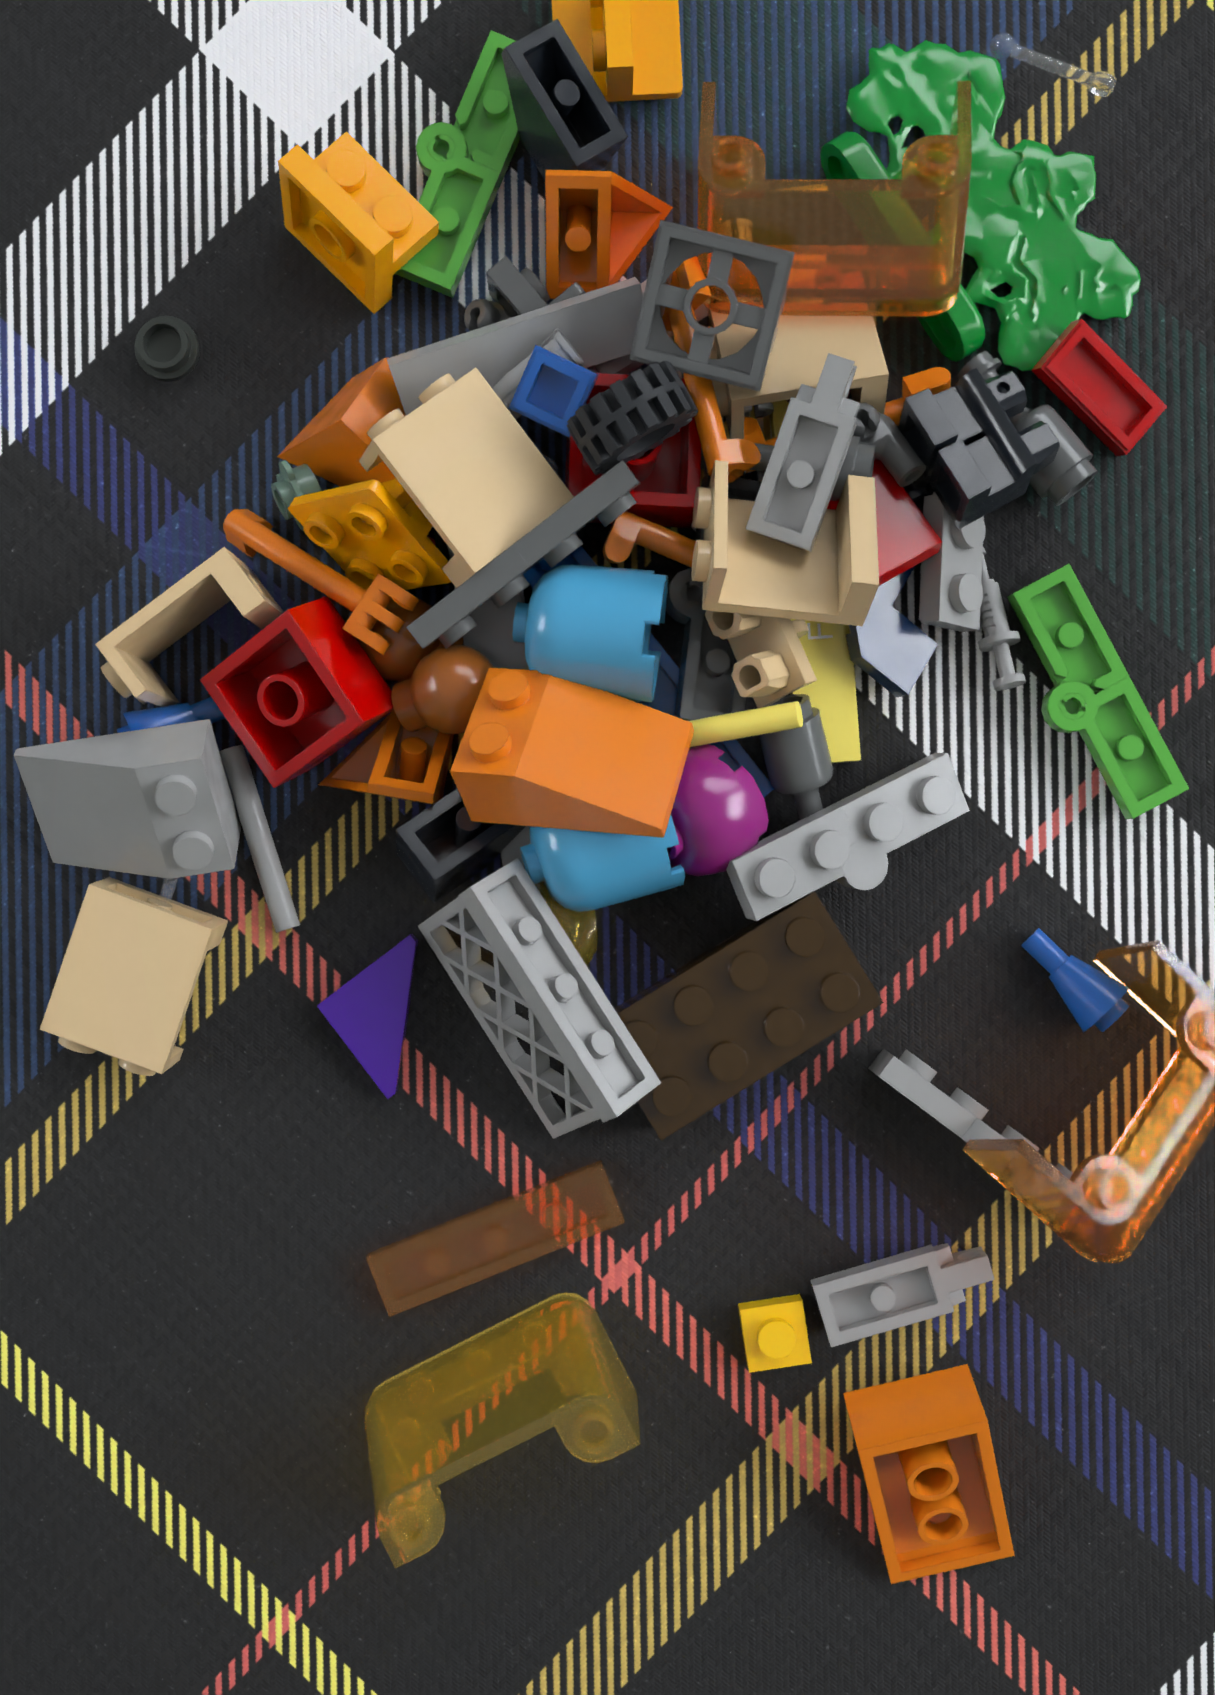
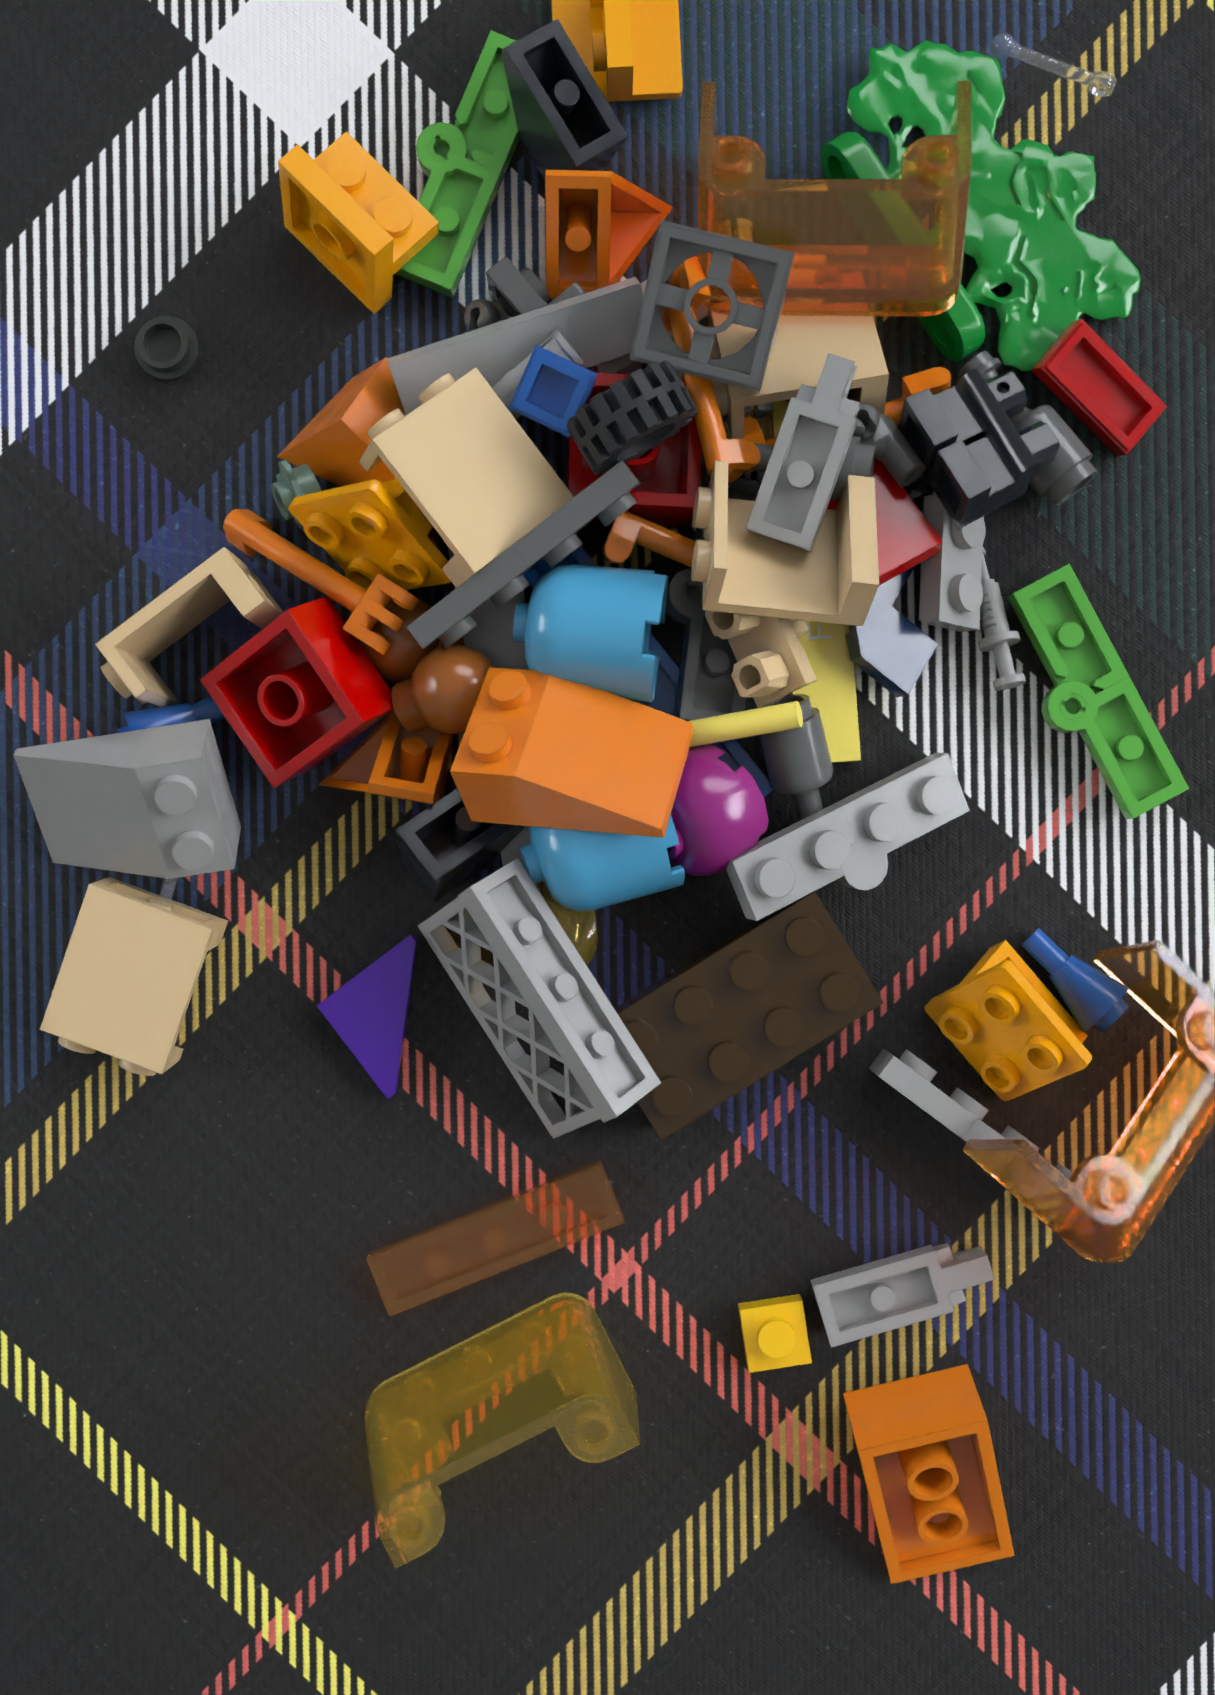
(259, 838): light grey bar -> none
(1010, 1025): none -> light orange bracket

